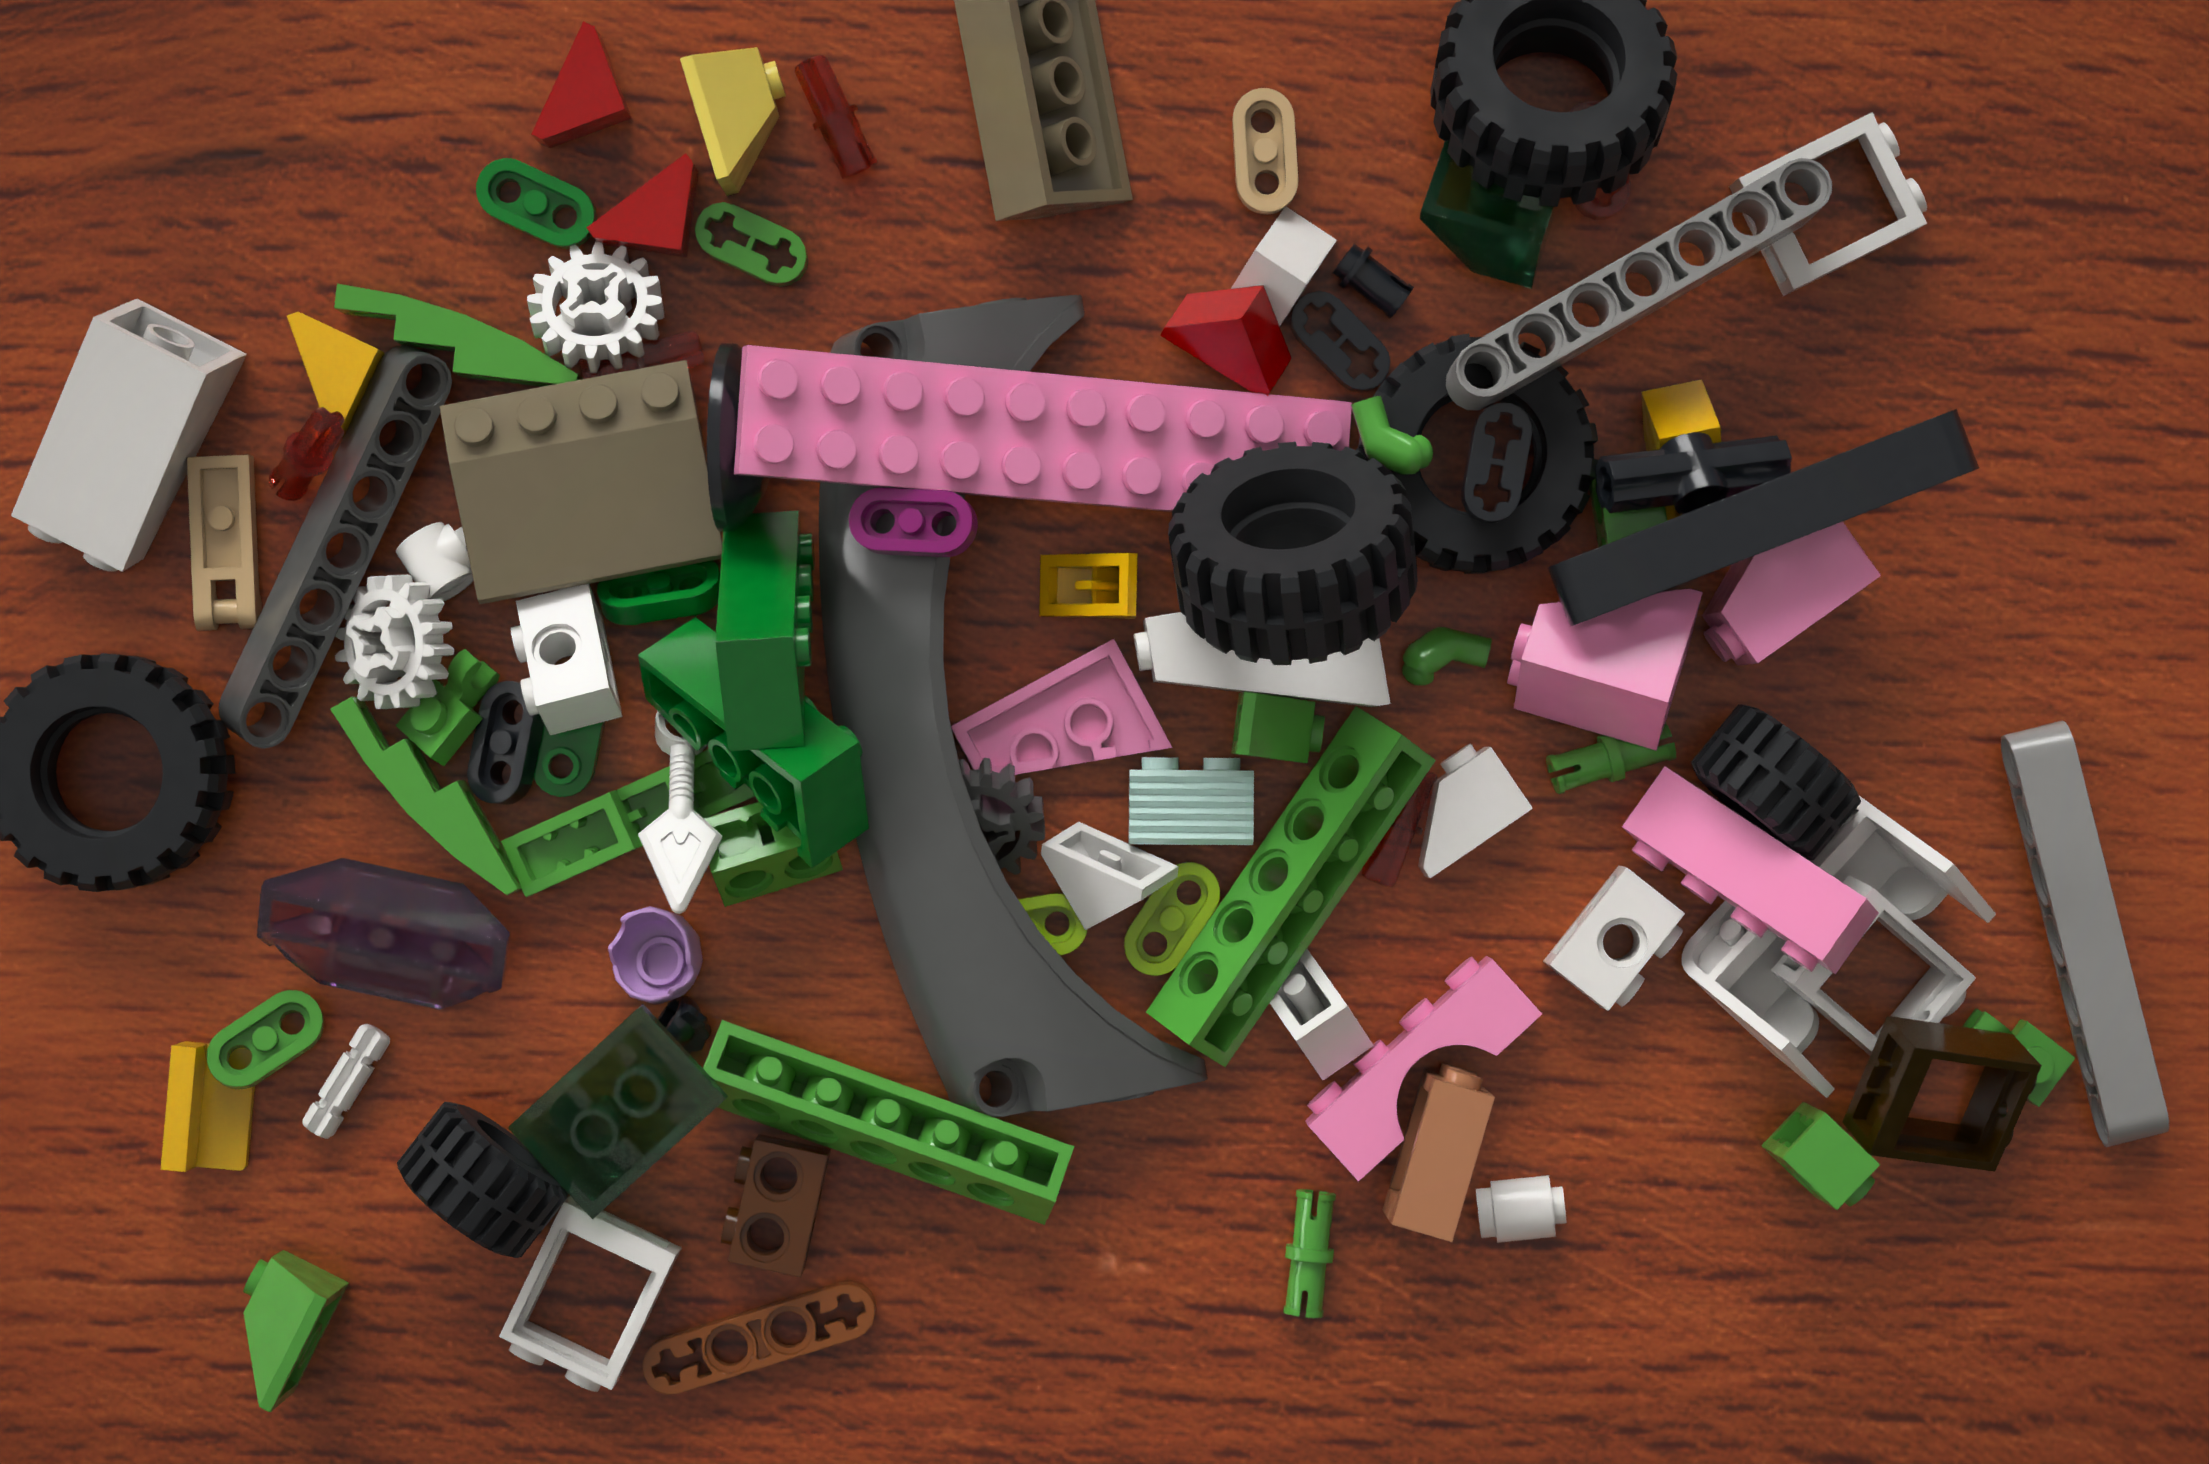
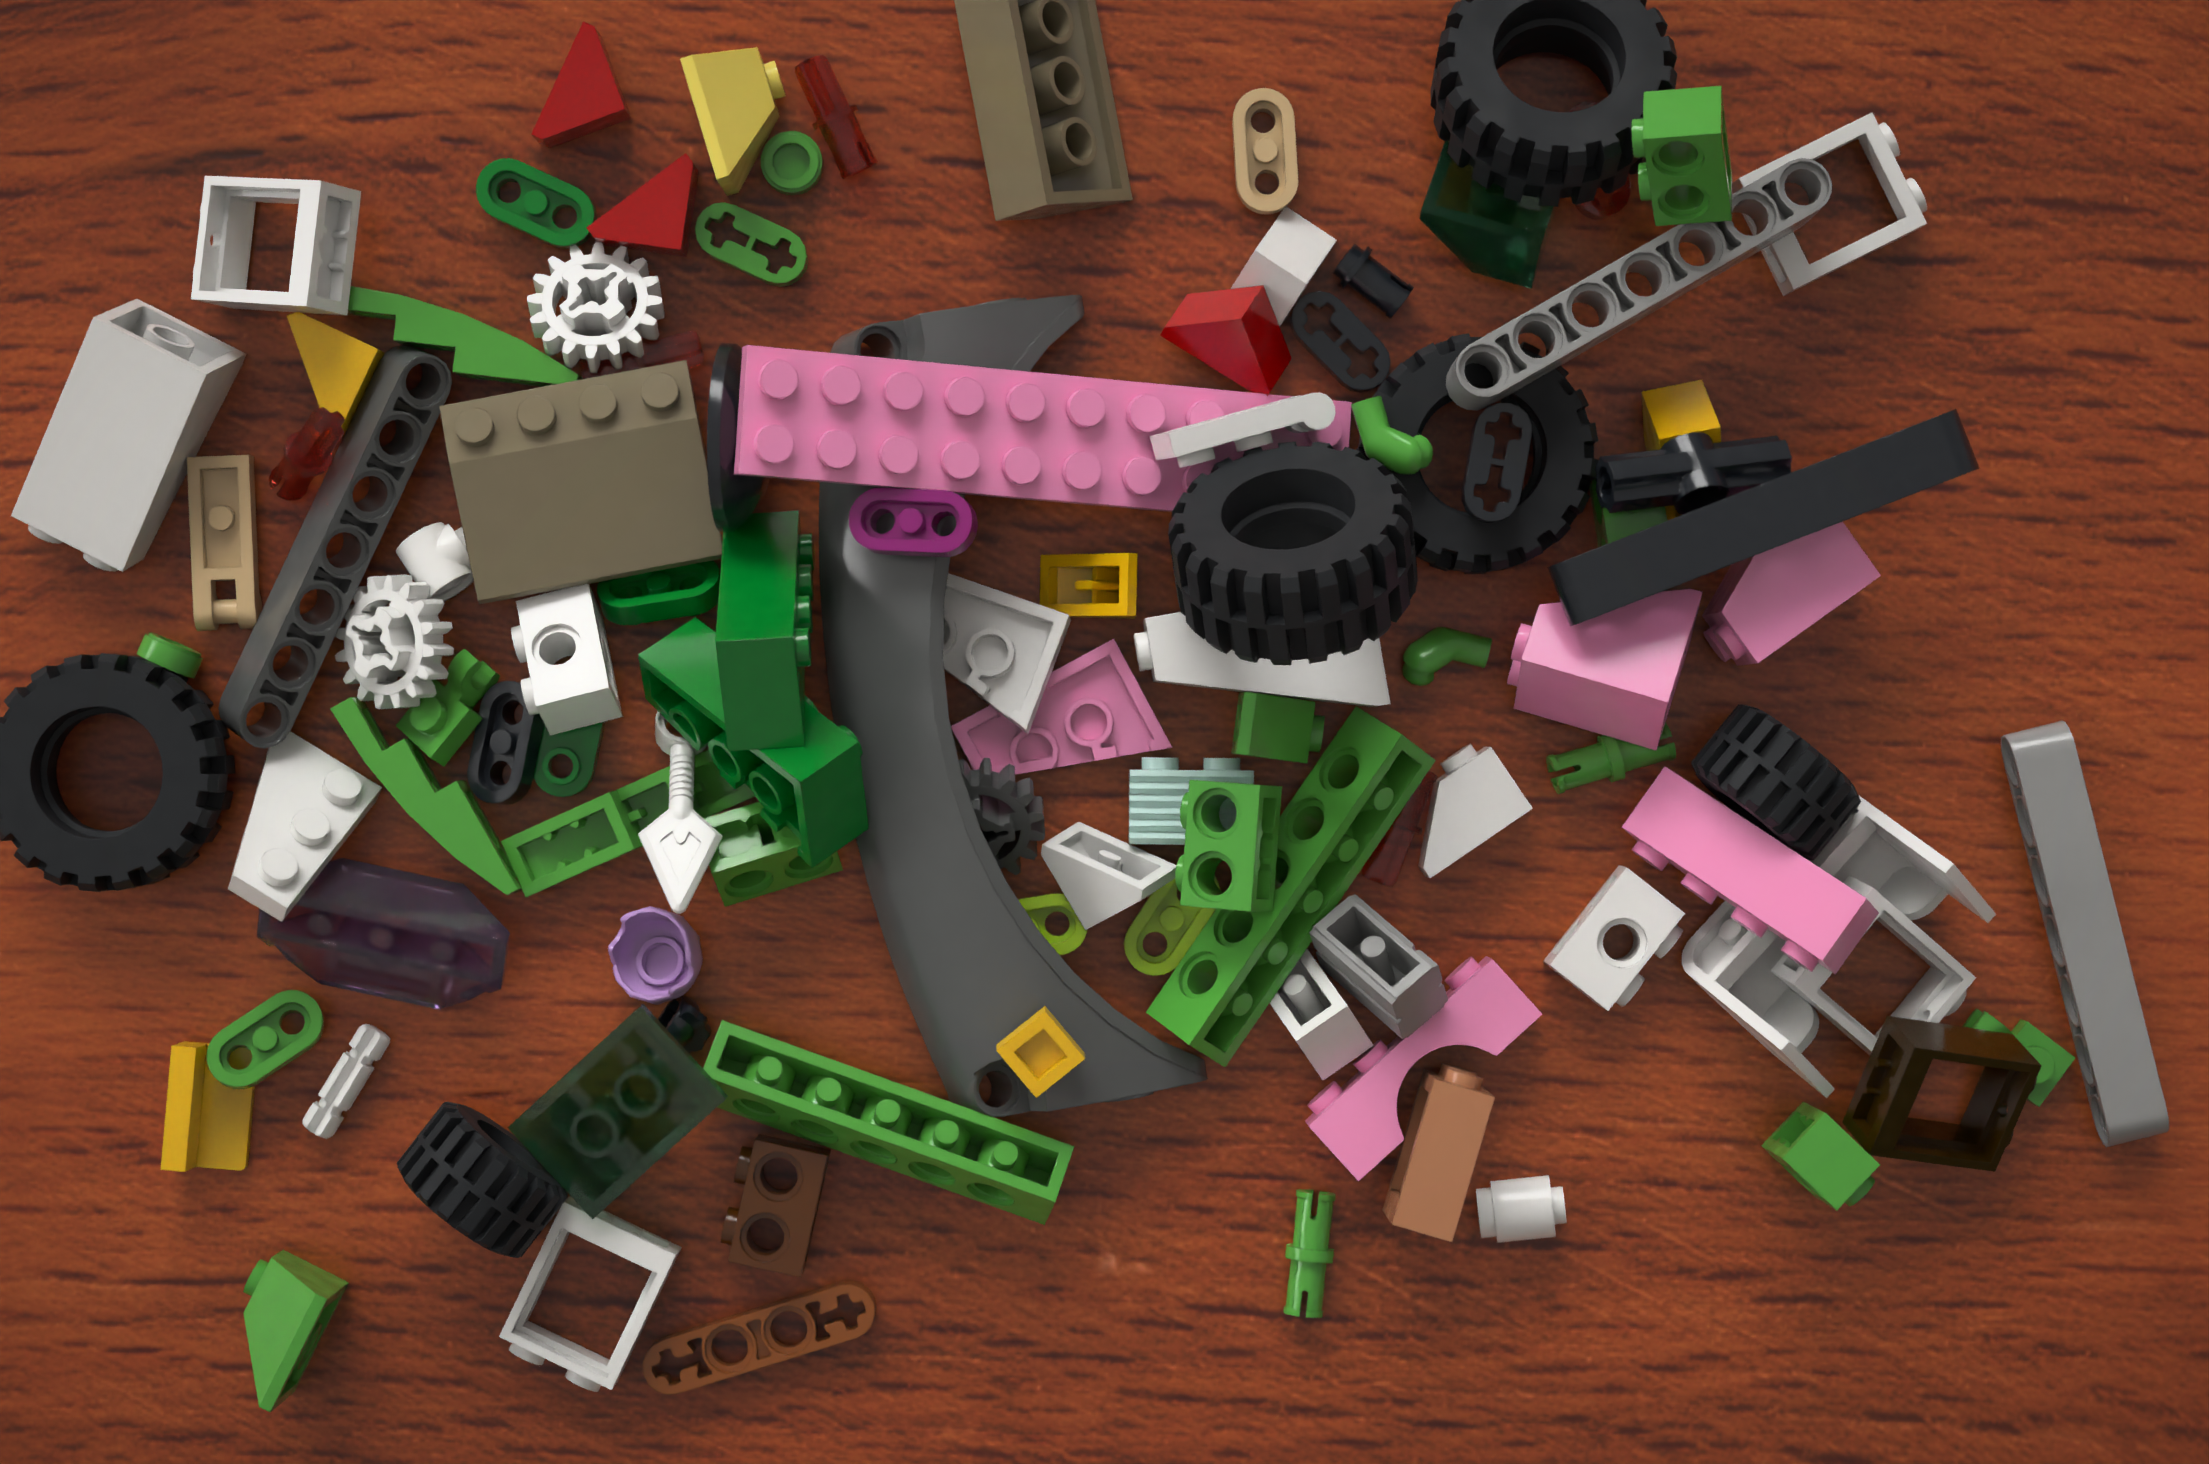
(170, 654): none -> bright green tile
(297, 823): none -> white wing
(320, 253): none -> white window
(792, 163): none -> bright green tile
(1001, 646): none -> white wing
(1040, 1051): none -> yellow plate
(1246, 428): none -> white plate
(1246, 847): none -> bright green brick
(1378, 966): none -> light grey brick
(1685, 156): none -> bright green brick

